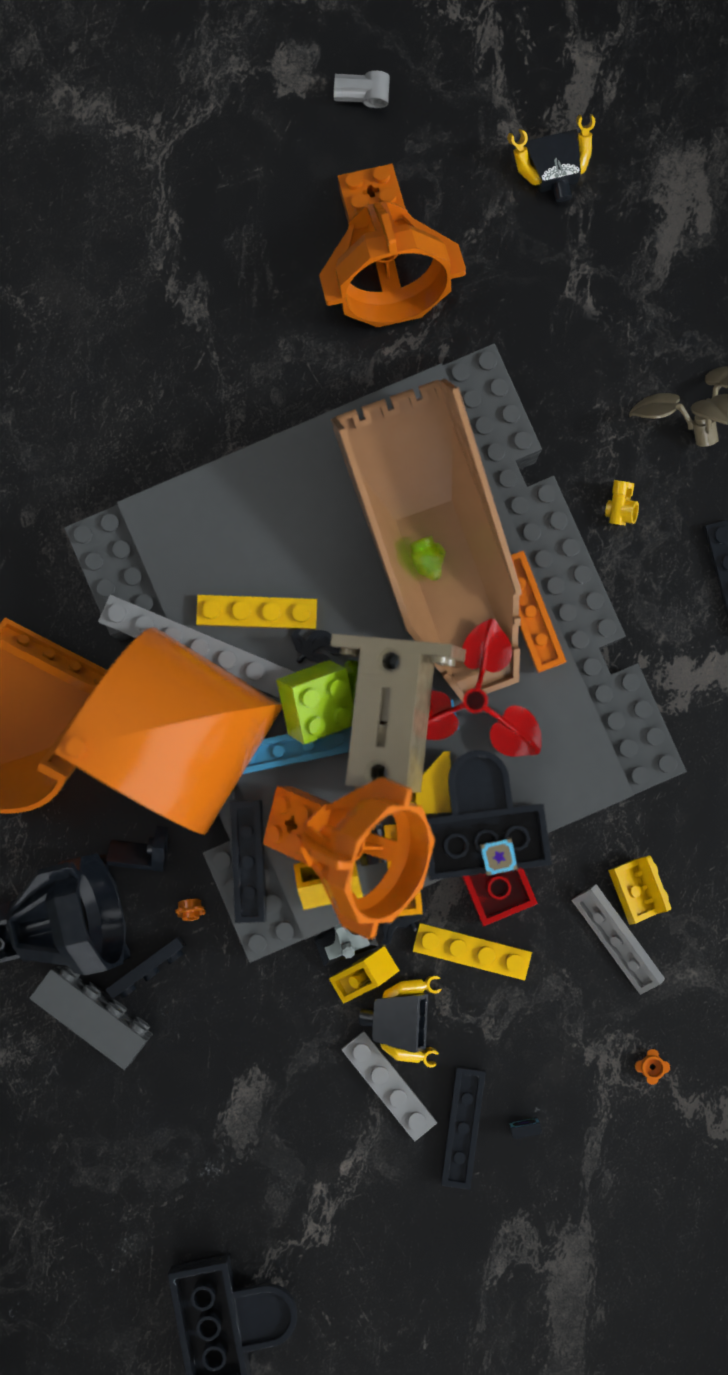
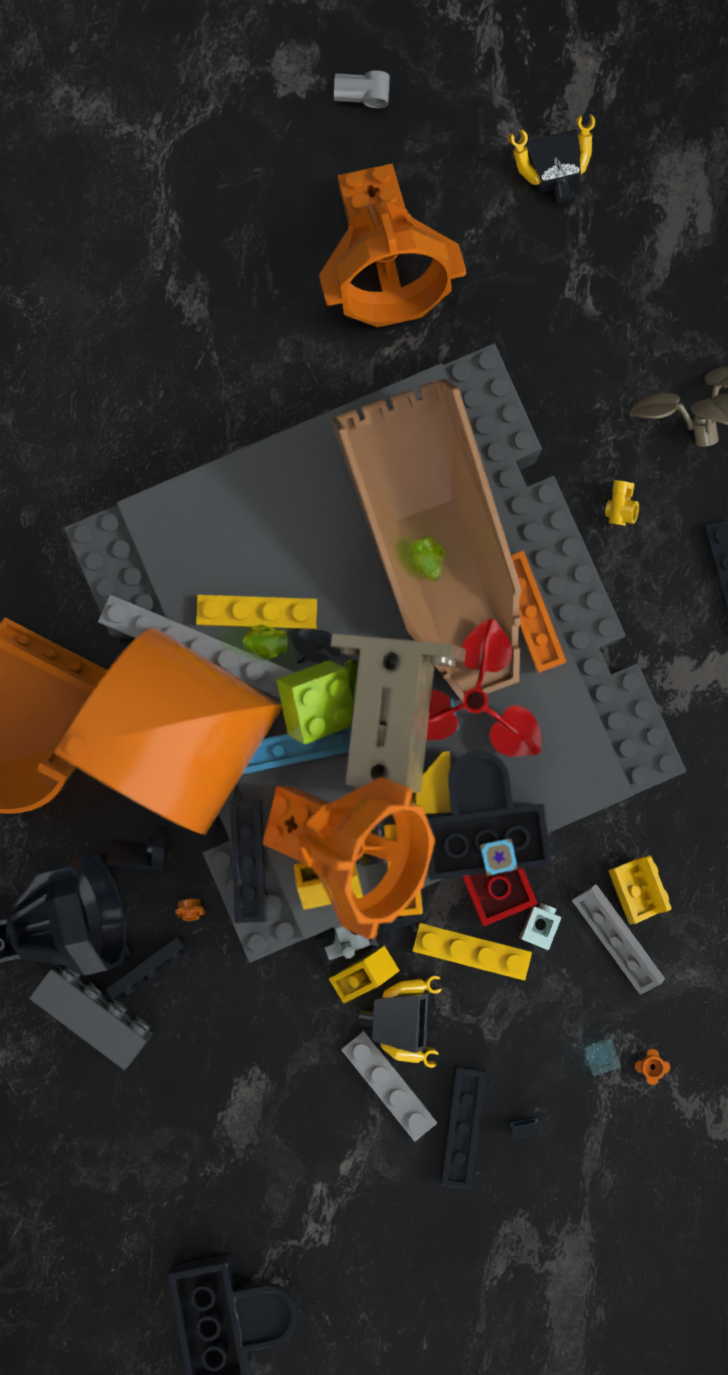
(265, 641): none -> clear neon green rock
(543, 937): none -> light aqua brick
(601, 1056): none -> clear light blue plate

